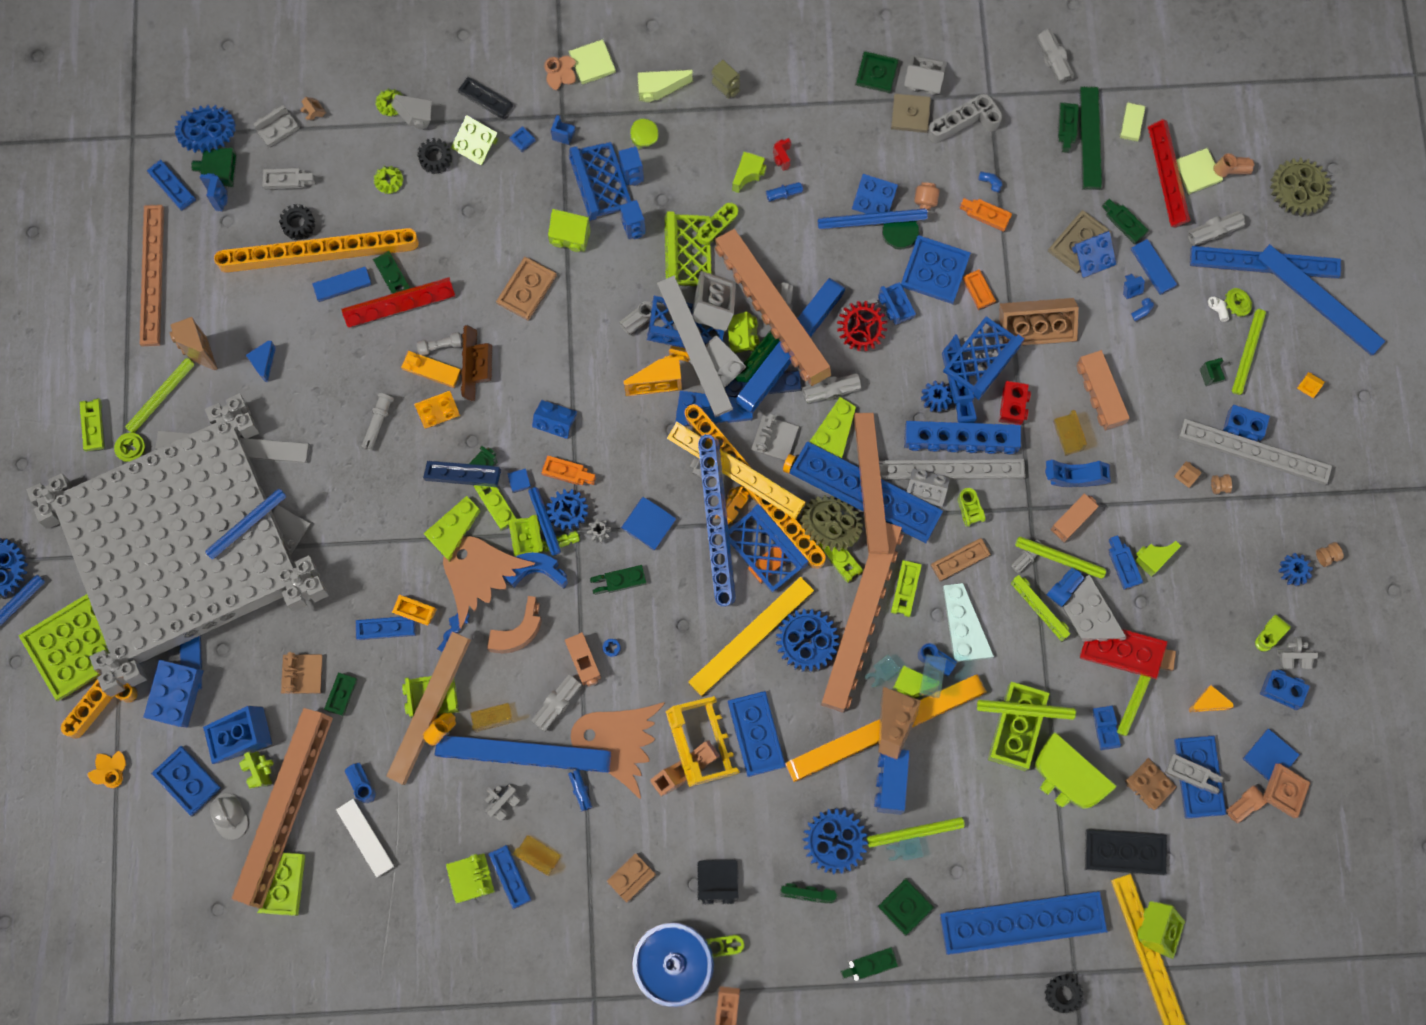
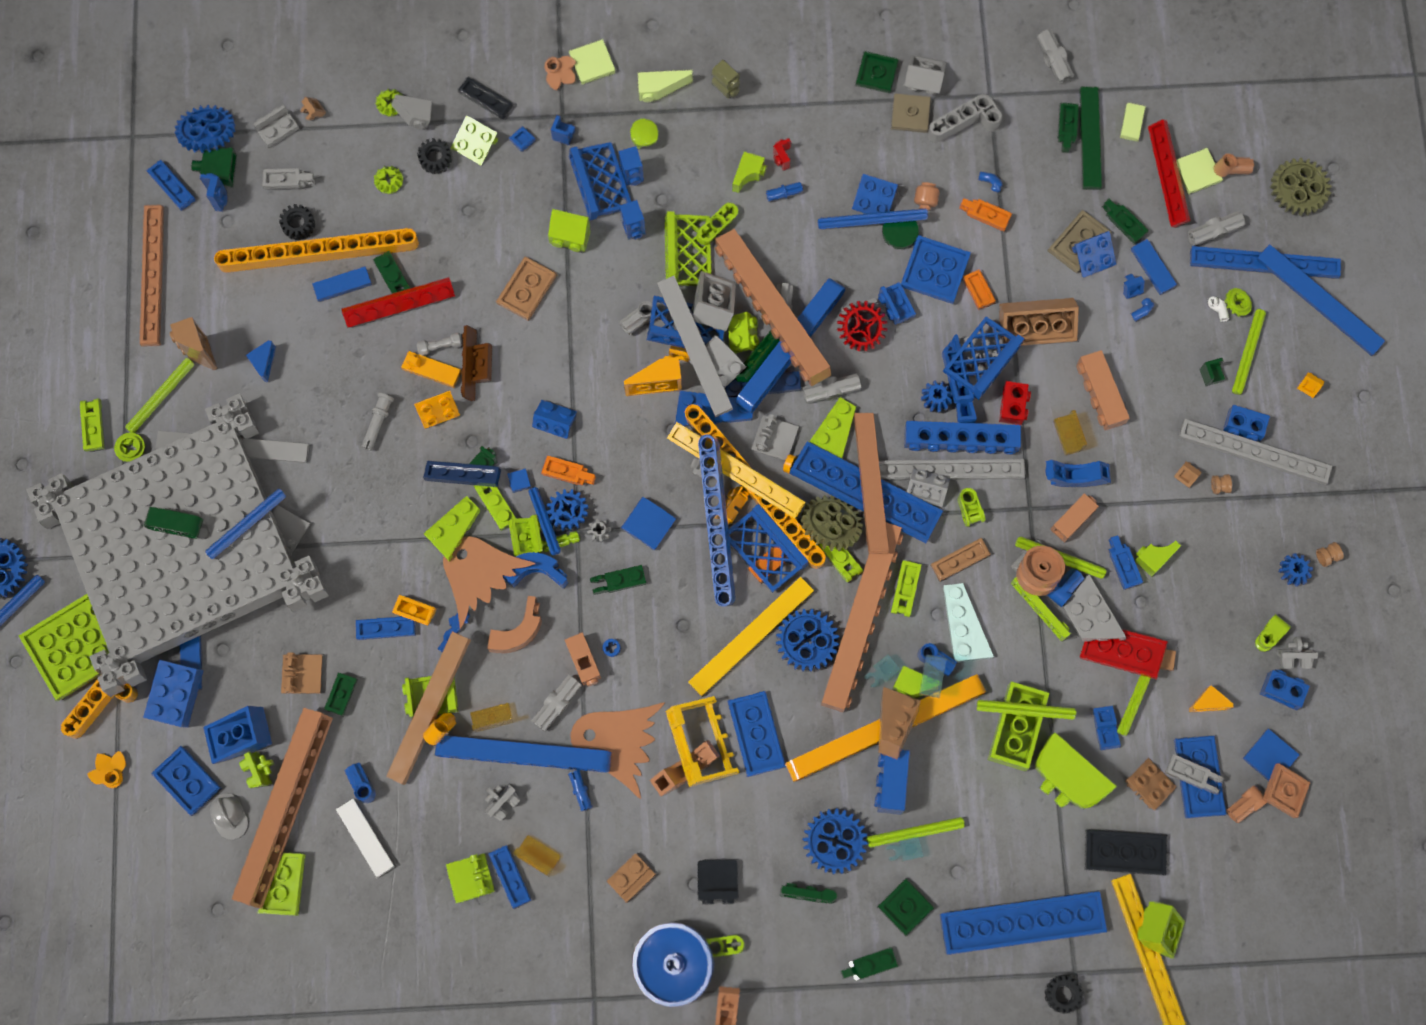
(173, 522): none -> dark green beam
(1040, 570): none -> nougat wheel

